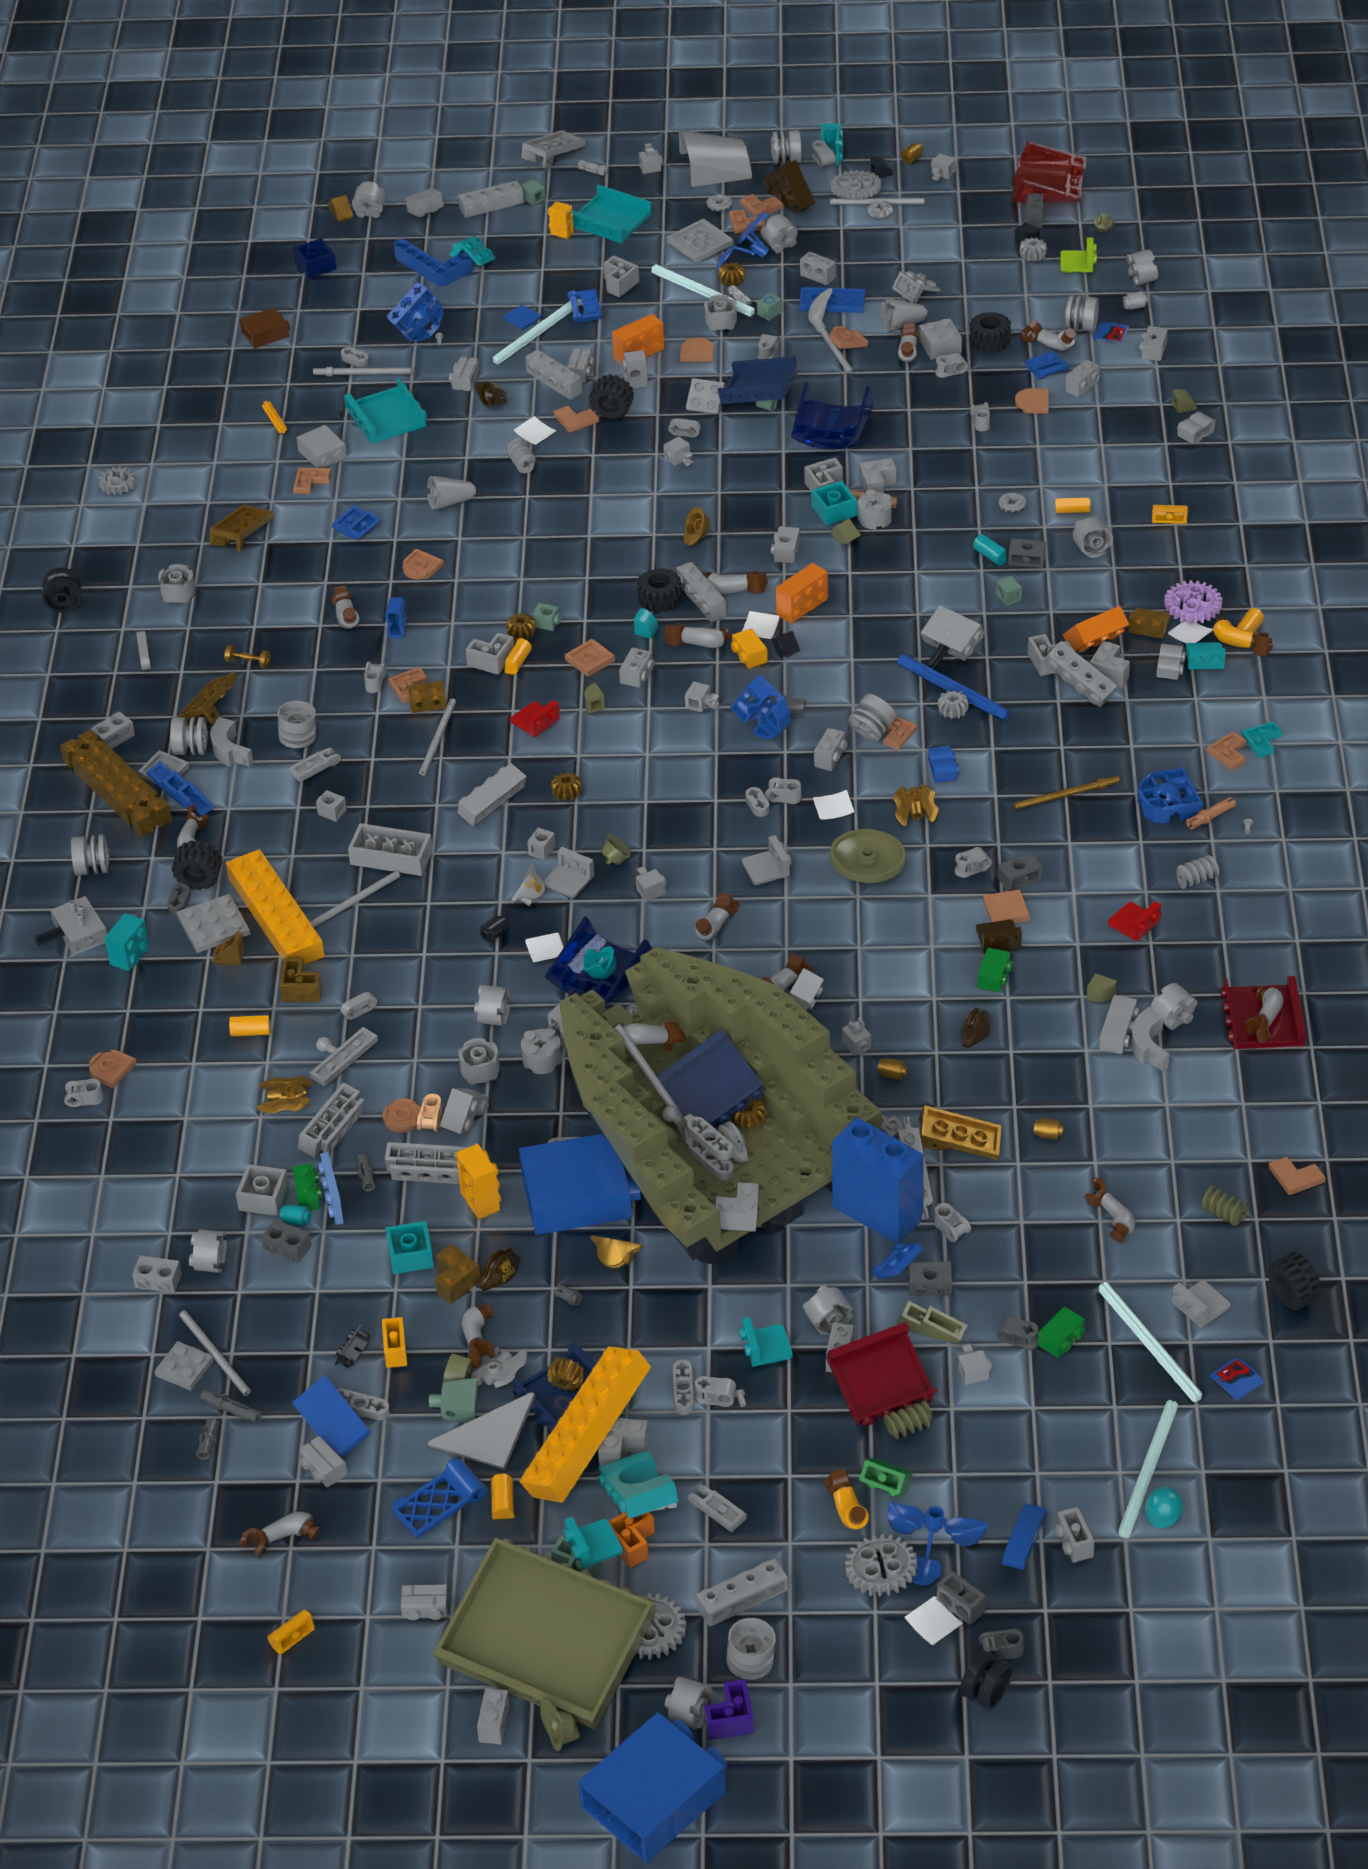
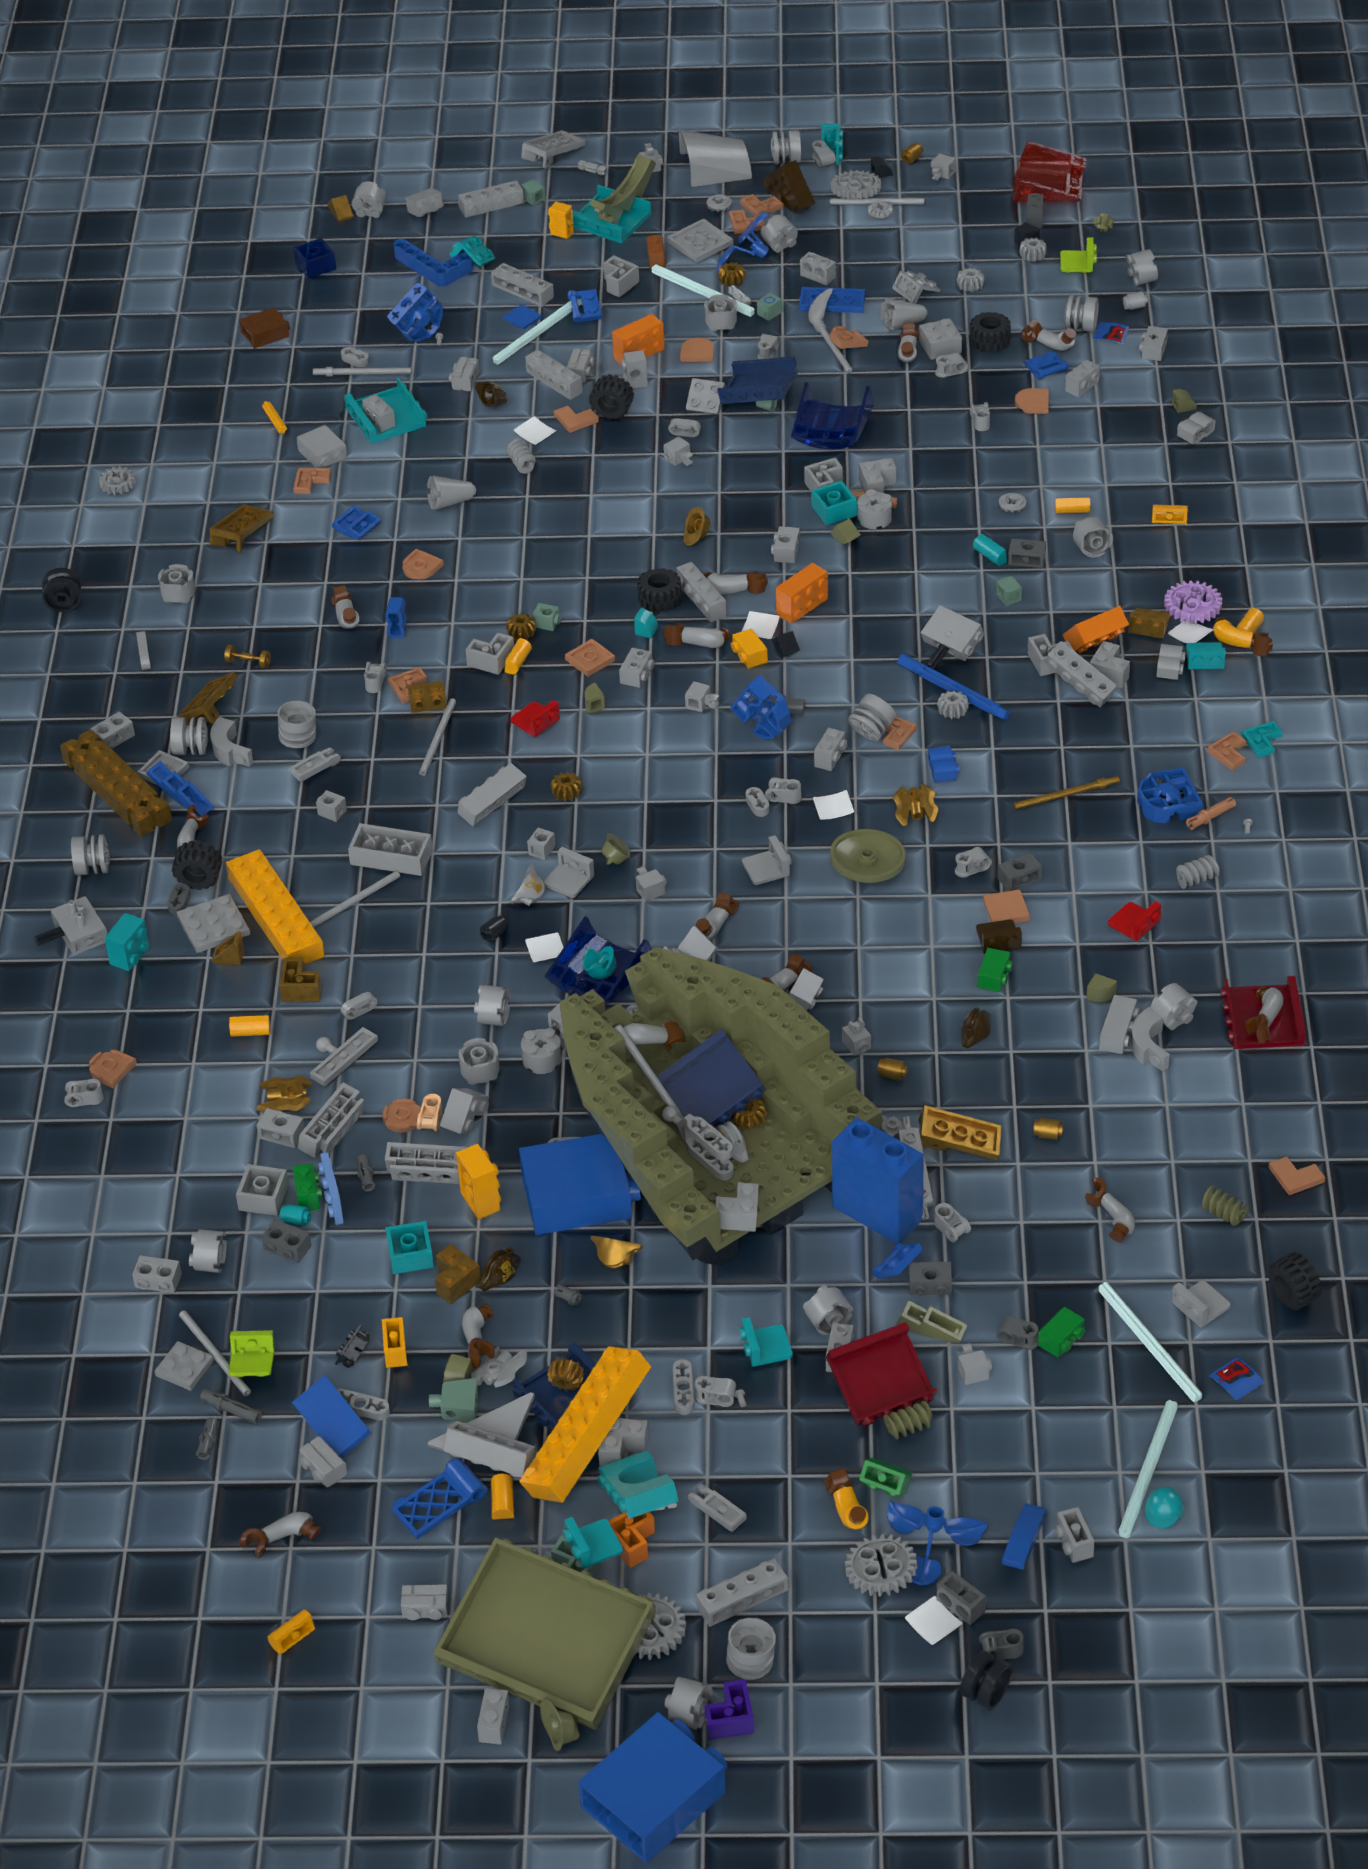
(251, 1353): none -> lime bracket
(280, 1127): none -> light grey brick
(379, 413): none -> light grey brick
(488, 1448): none -> light grey brick
(522, 284): none -> light grey brick
(623, 197): none -> olive arch
(655, 251): none -> dark orange brick
(696, 945): none -> light grey bracket
(970, 280): none -> light grey gear

